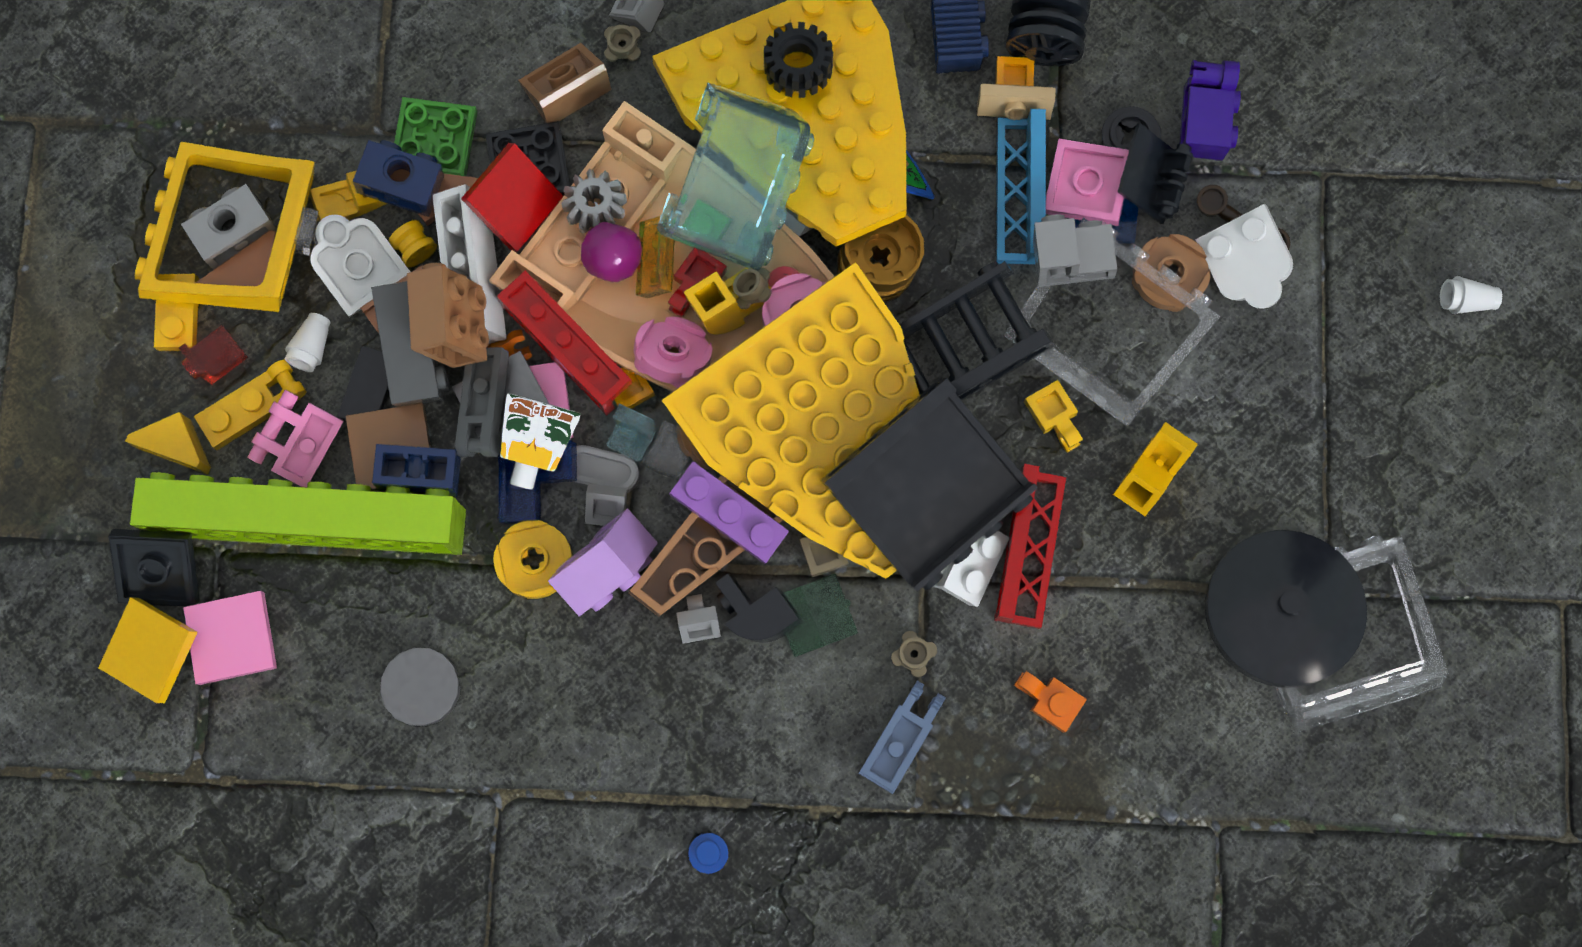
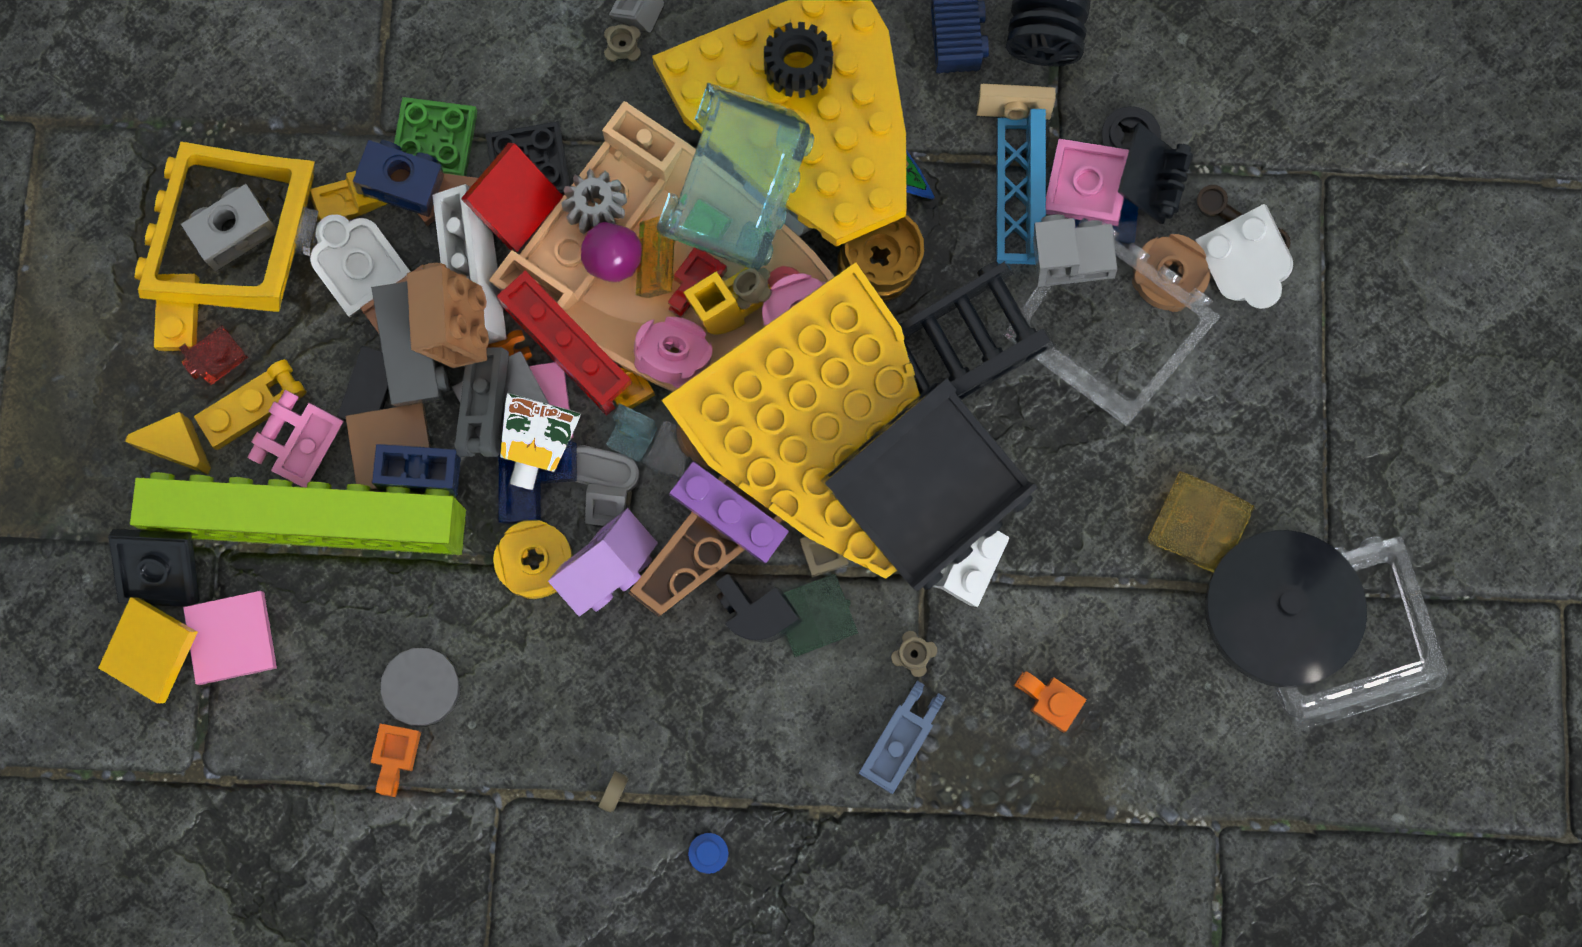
(246, 266): nougat tile -> none
(308, 343): white cone -> none
(394, 750): none -> orange plate
(412, 243): yellow wheel -> none
(566, 83): medium nougat slope -> none
(613, 792): none -> dark tan tile
(698, 622): light grey tile -> none
(1014, 71): light orange plate -> none
(1016, 552): red fence -> none
(1053, 410): yellow plate -> none
(1155, 469): yellow brick -> none
(1200, 521): none -> clear yellow slope
(1209, 109): dark purple hinge -> none
(1466, 295): white cone -> none

